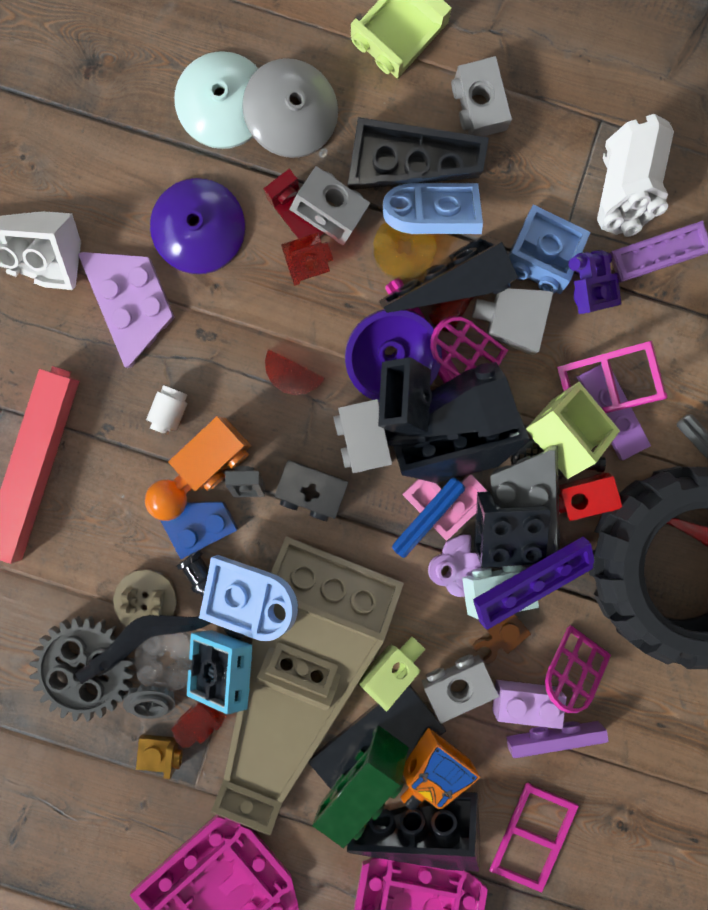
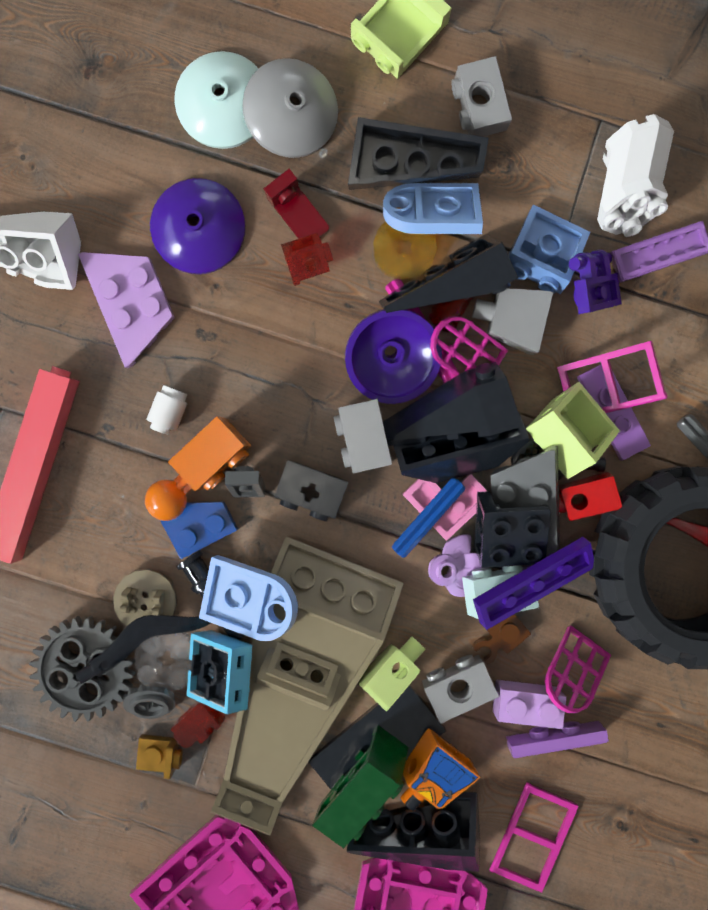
(290, 376): clear red plate -> none
(313, 206): light grey brick -> none
(404, 397): black brick -> none

